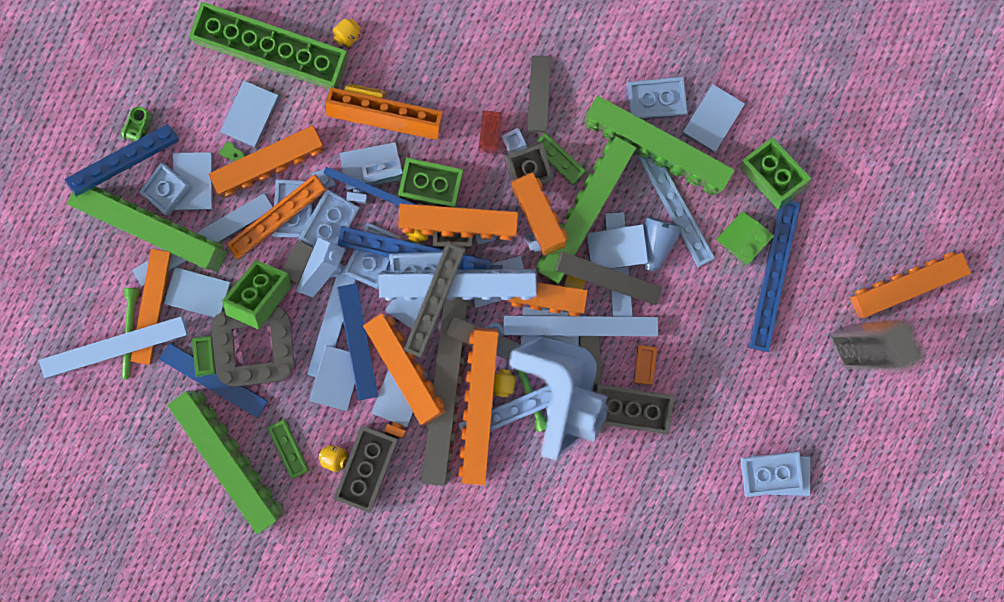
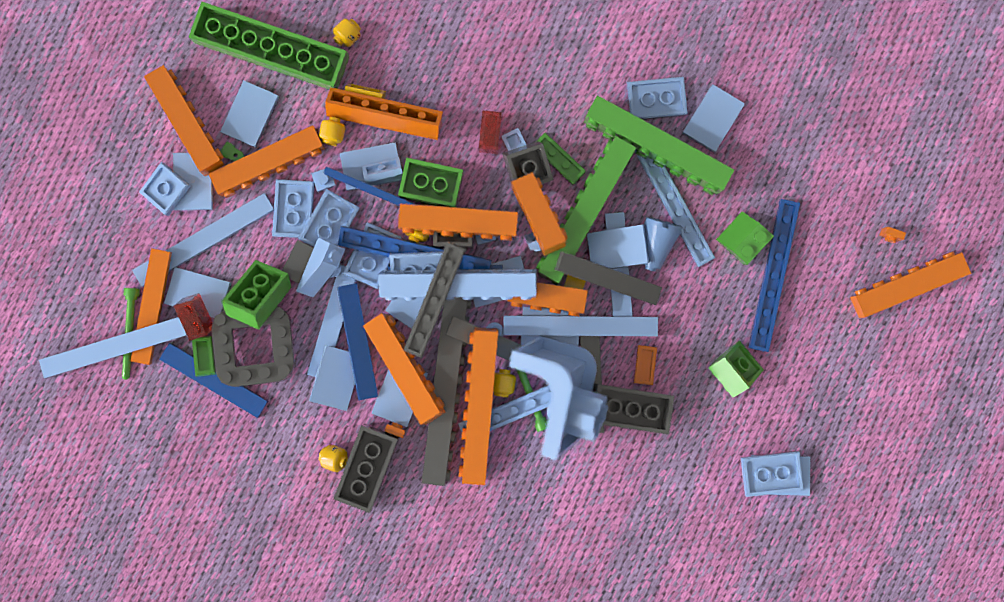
(121, 160): blue plate -> none
(135, 126): bright green piece -> none
(150, 227): bright green brick -> none
(184, 120): none -> orange brick
(194, 316): none -> clear red brick
(226, 460): bright green brick -> none
(277, 216): orange tile -> none
(288, 449): bright green tile -> none
(332, 131): none -> yellow head
(357, 197): light blue plate -> none
(539, 94): dark grey slope -> none
(736, 369): none -> bright green slope
(775, 173): bright green brick -> none
(878, 346): dark grey brick -> none
(892, 235): none -> orange plate

